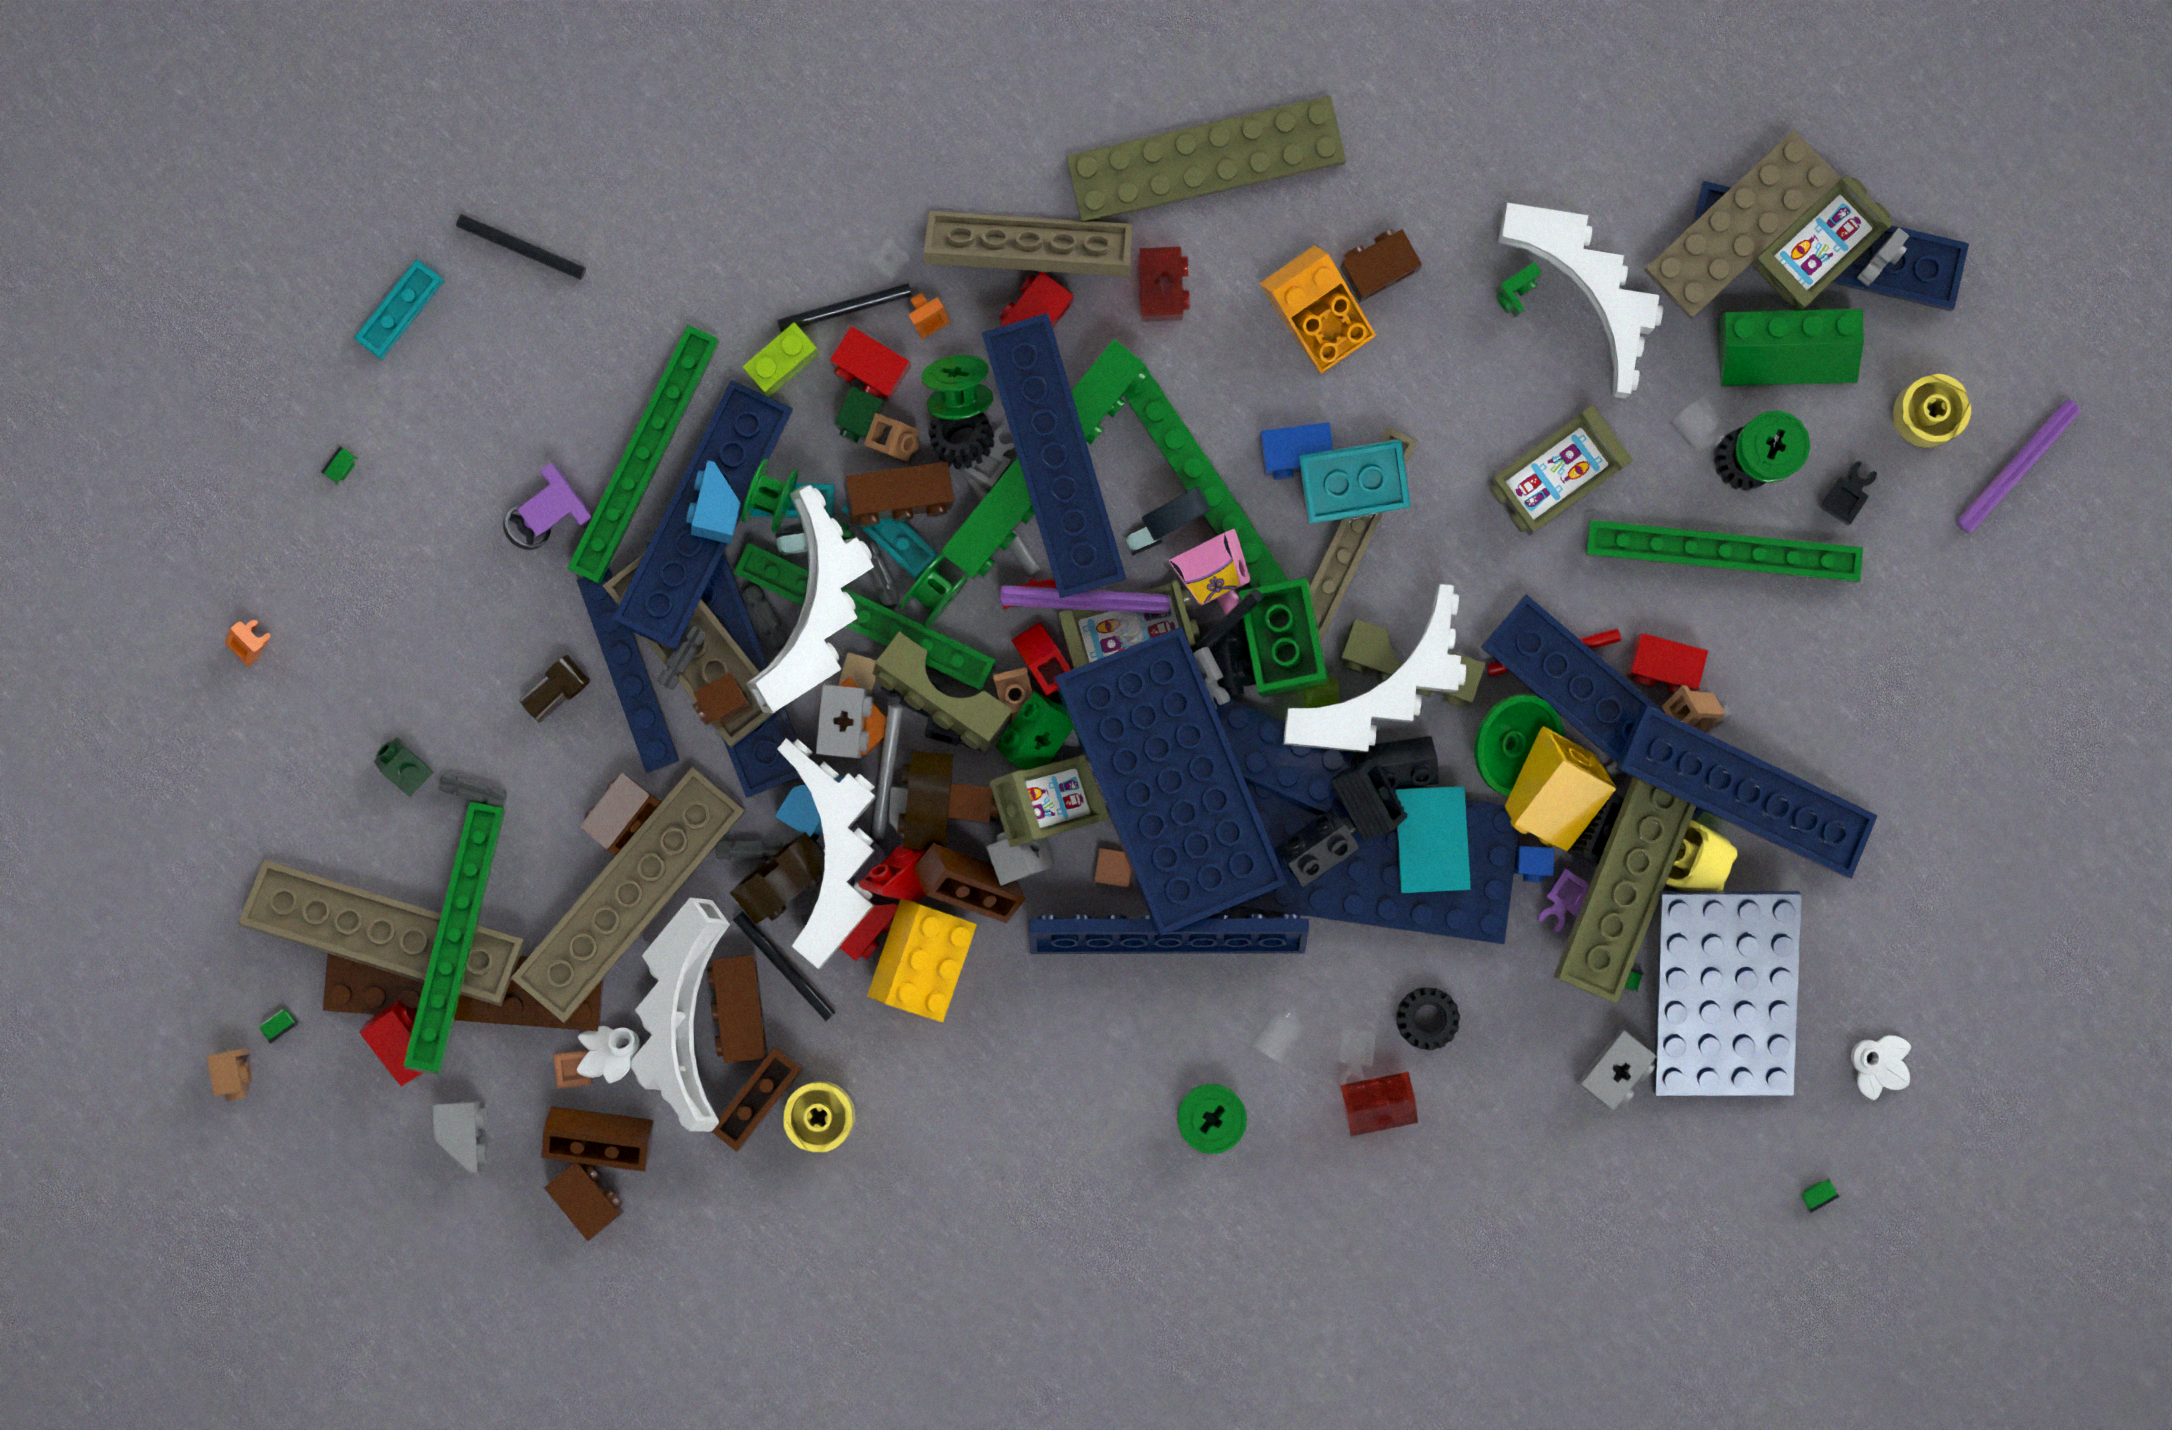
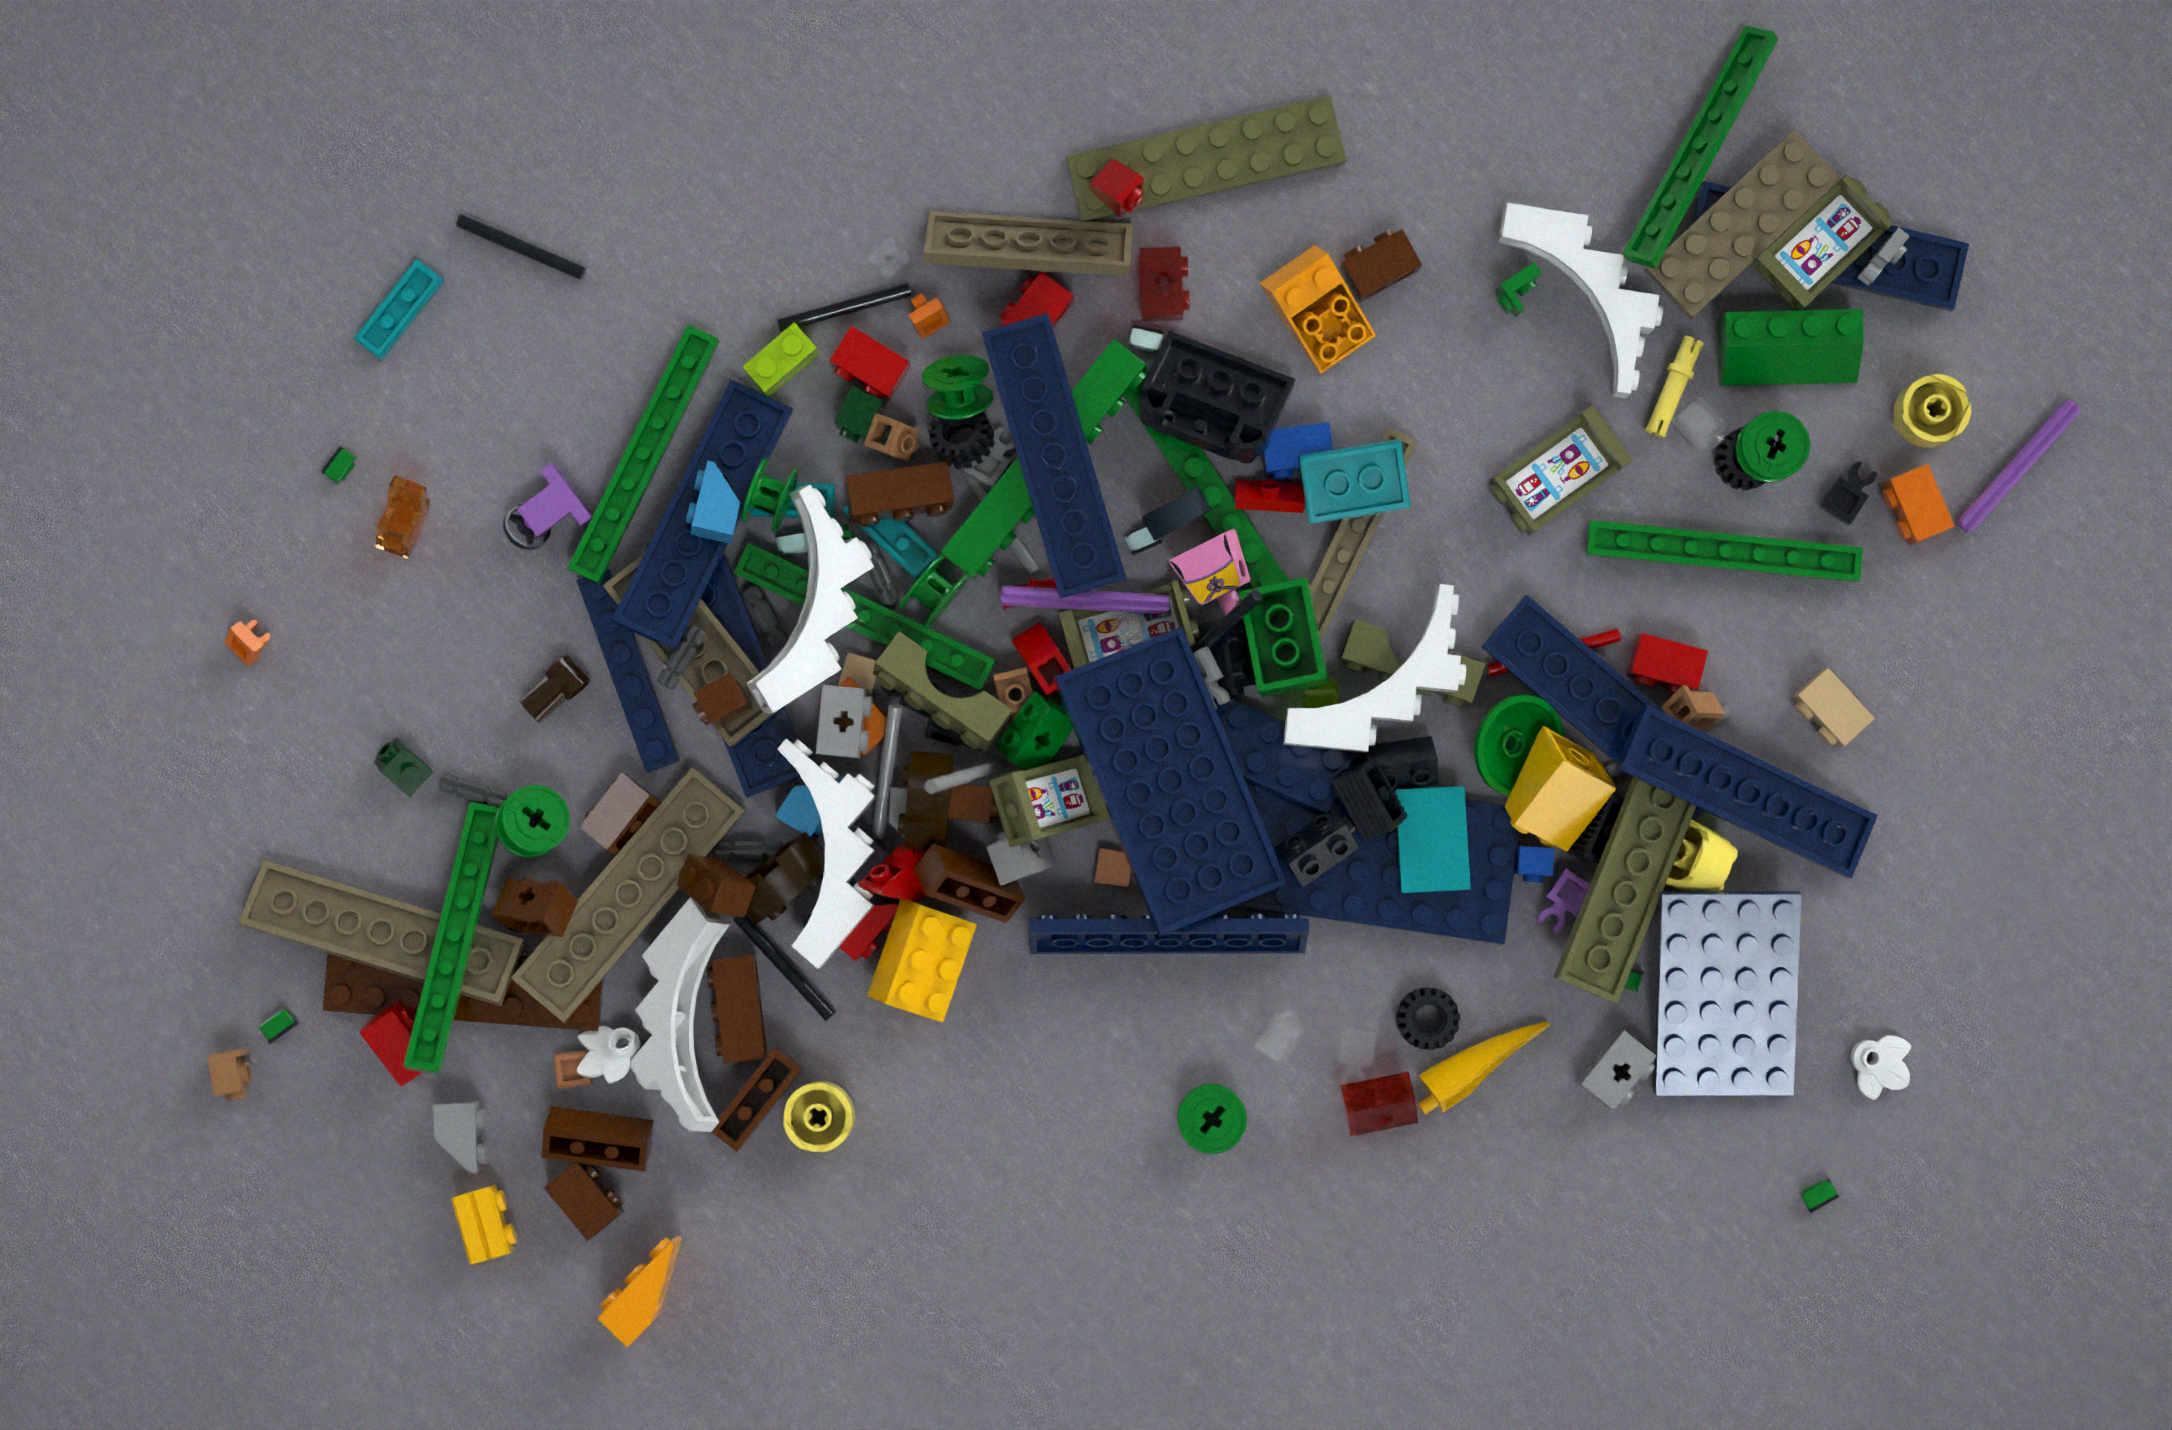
(403, 518): none -> clear orange brick
(484, 1224): none -> yellow brick
(513, 819): none -> green piece
(535, 906): none -> reddish brown brick
(640, 1303): none -> light orange slope
(716, 885): none -> reddish brown brick
(965, 776): none -> light grey bar
(1118, 188): none -> red slope
(1146, 338): none -> light aqua piece
(1213, 399): none -> black plate
(1269, 496): none -> red plate
(1463, 1072): none -> yellow piece
(1679, 373): none -> light yellow pin
(1700, 146): none -> green plate
(1831, 708): none -> tan brick
(1917, 505): none -> orange brick

